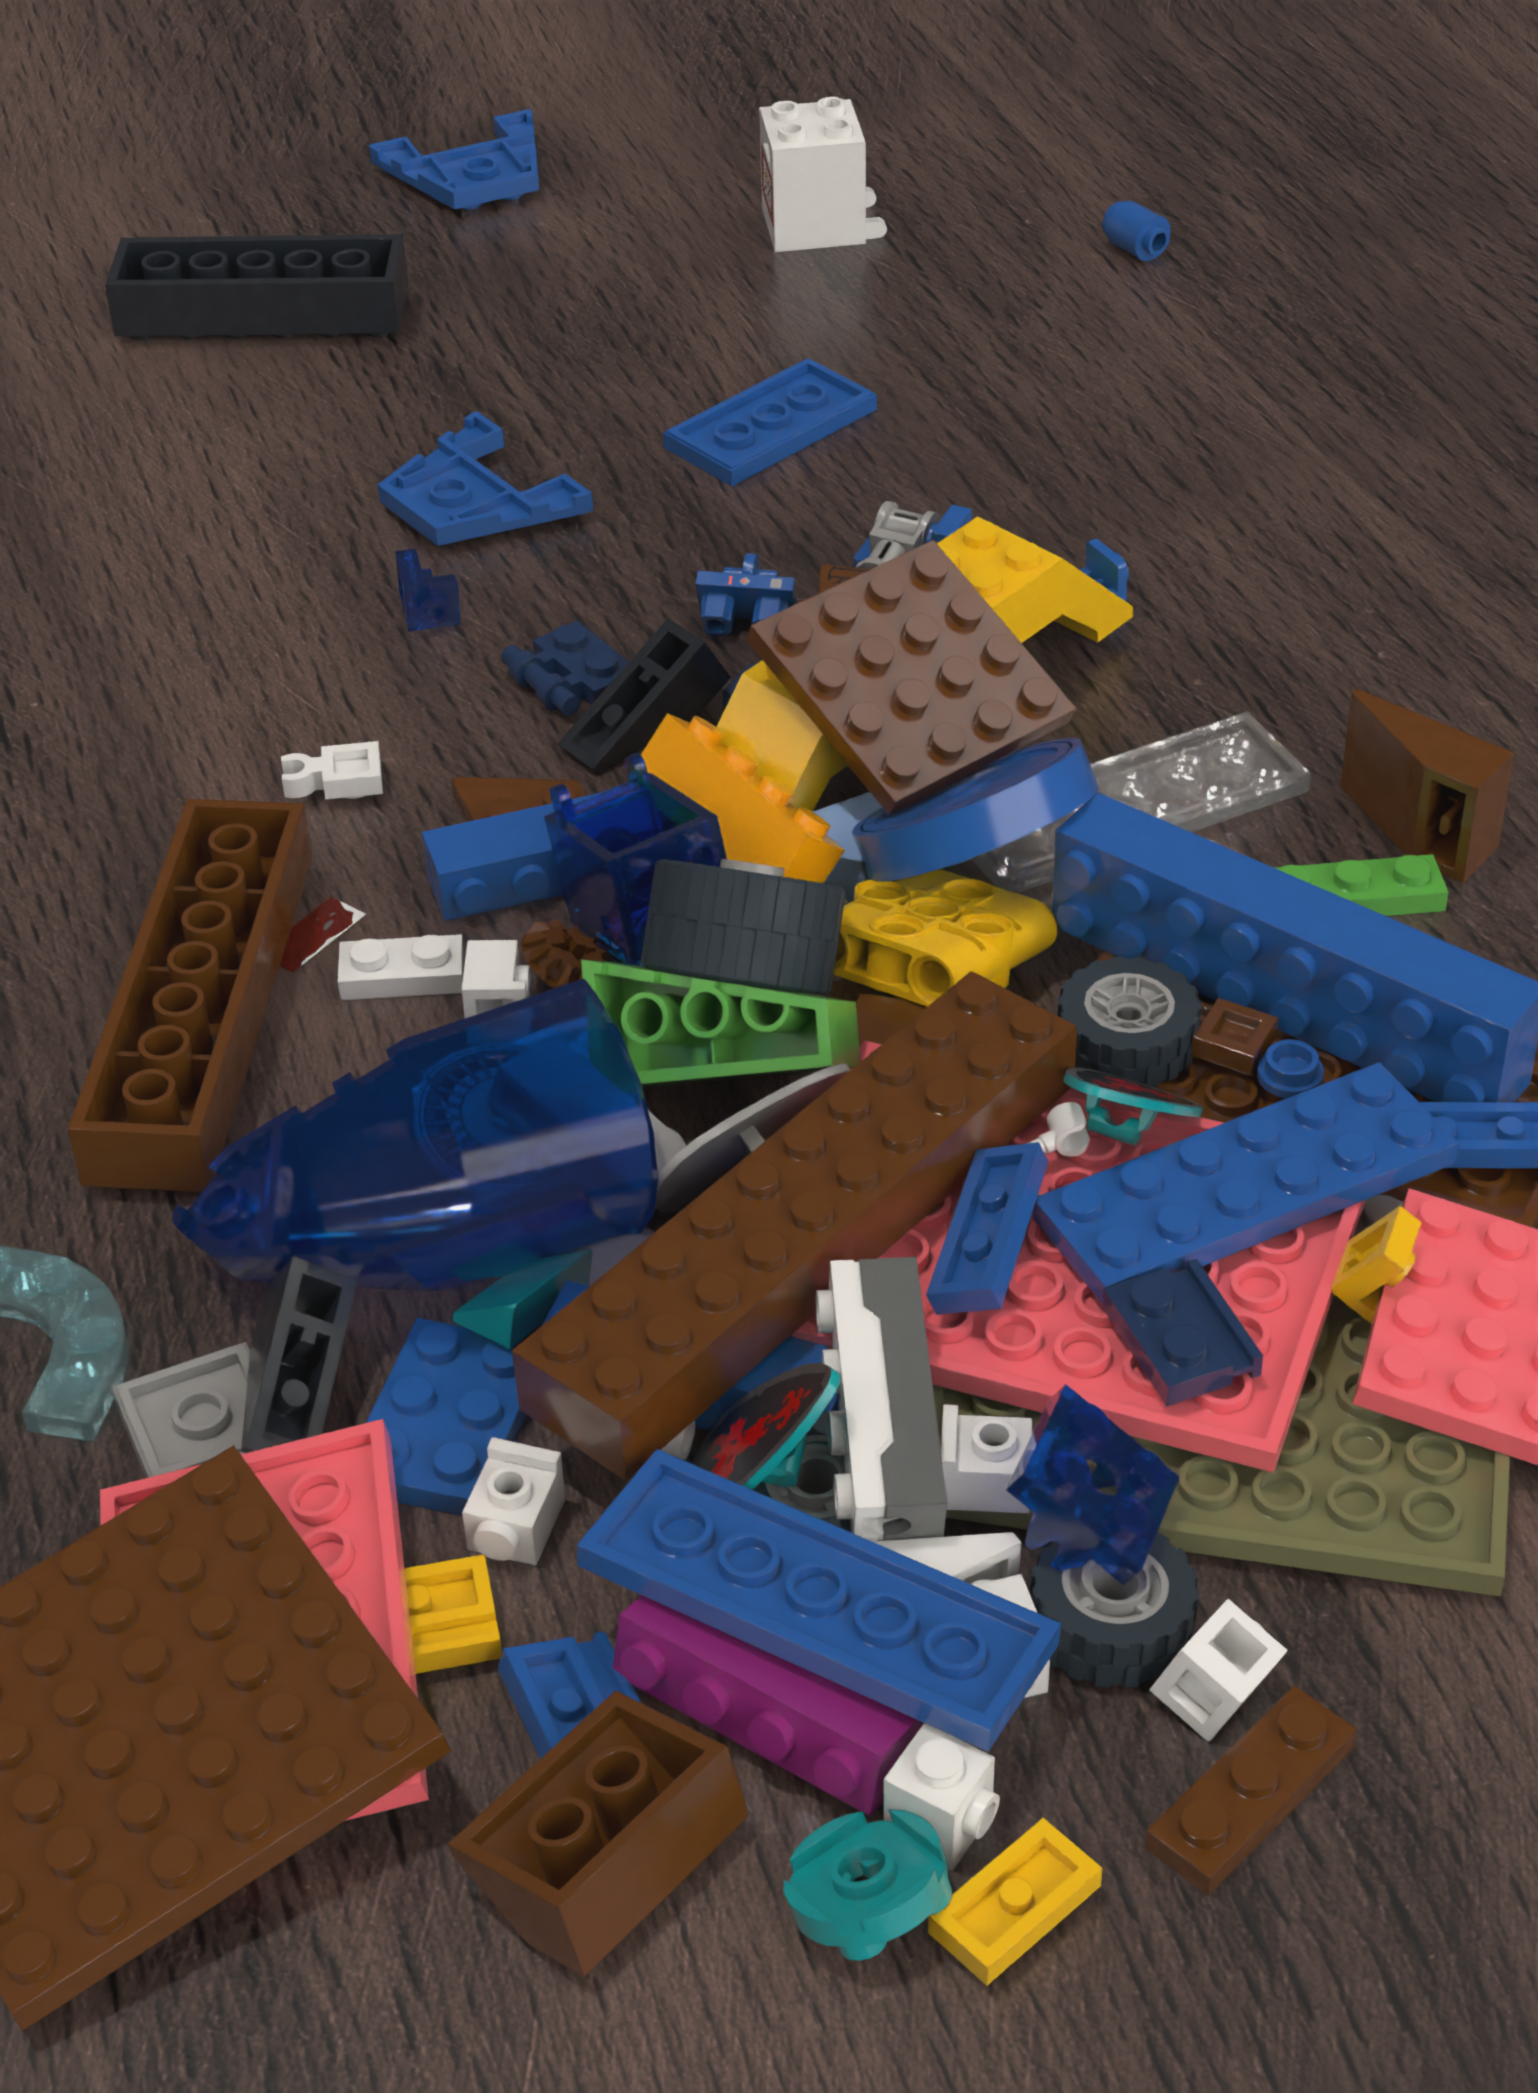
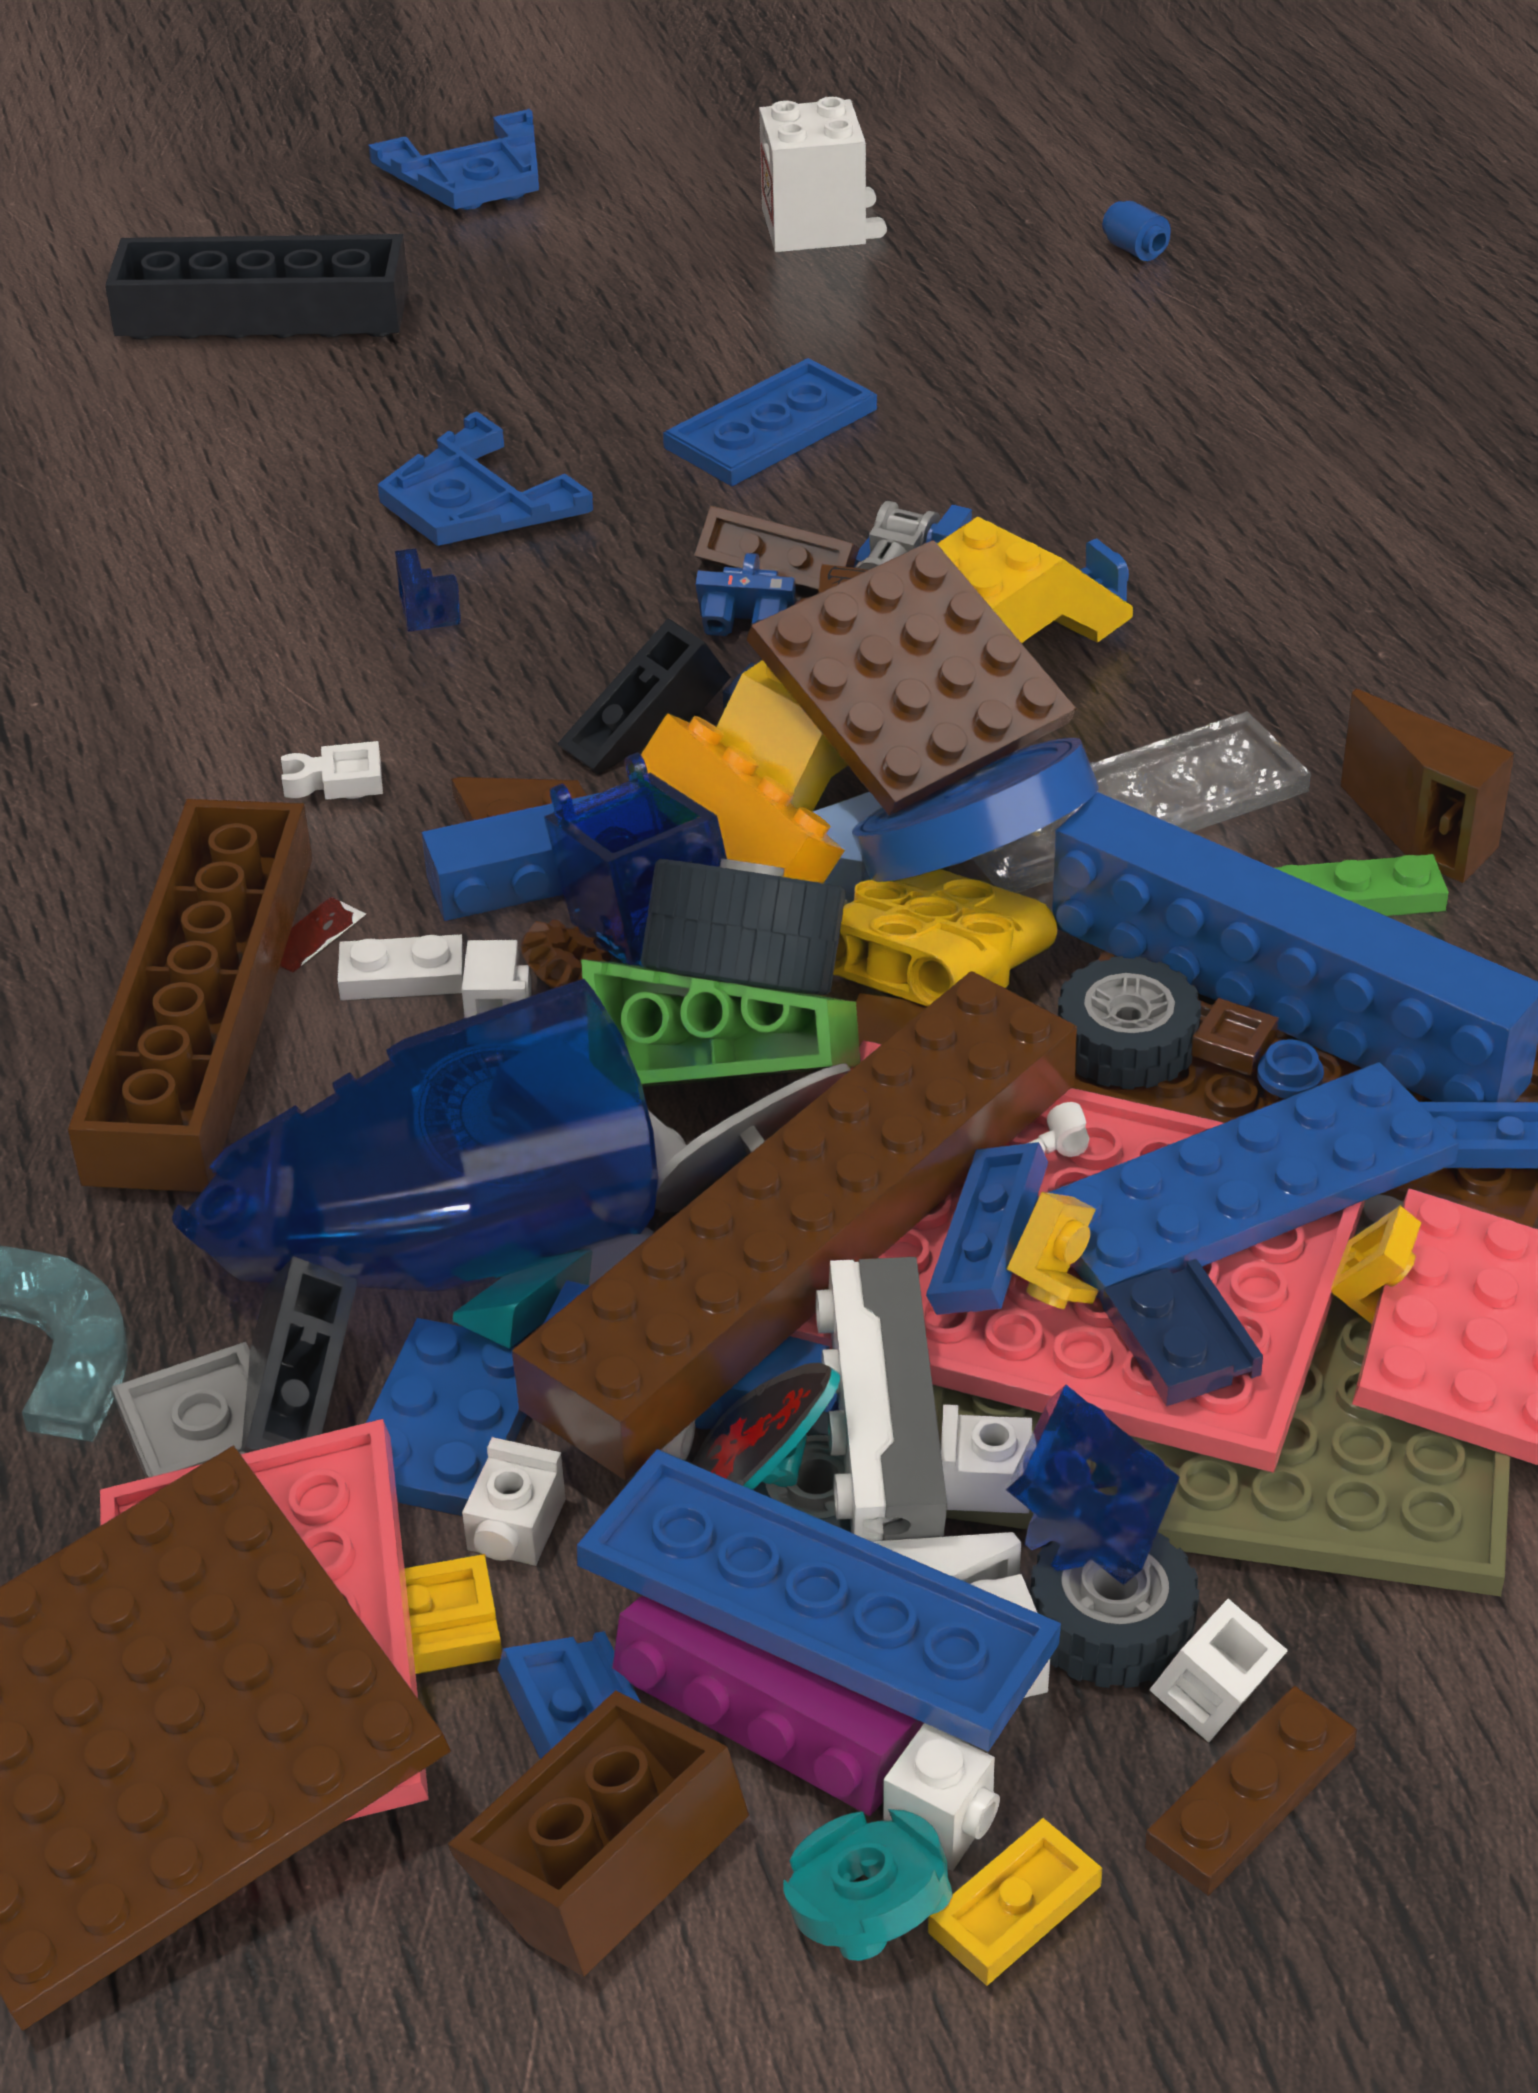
(565, 667): dark blue plate -> none
(780, 548): none -> reddish brown plate
(1049, 1245): none -> yellow bracket
(1128, 1092): teal shield -> none

